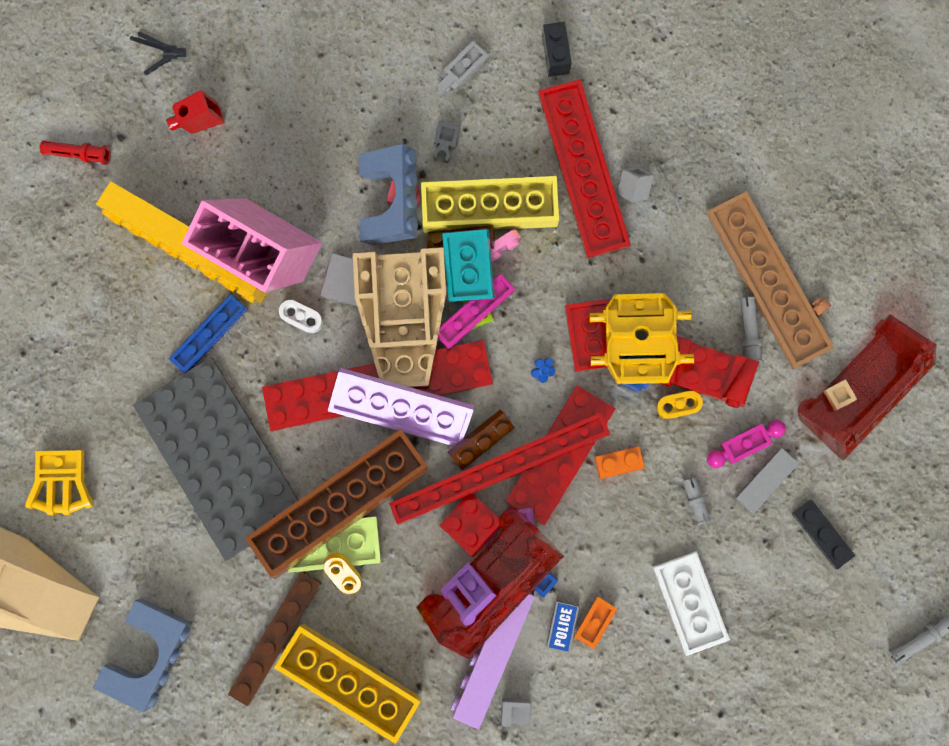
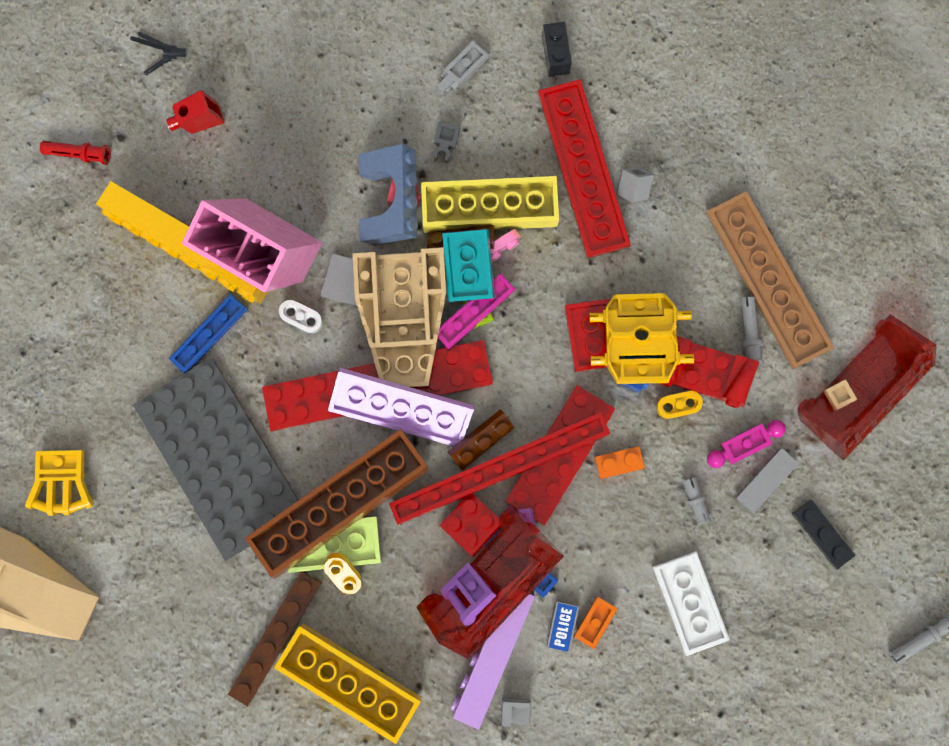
(168, 632): sand blue arch -> none
(543, 369): blue plant -> none
(820, 306): nougat plate -> none

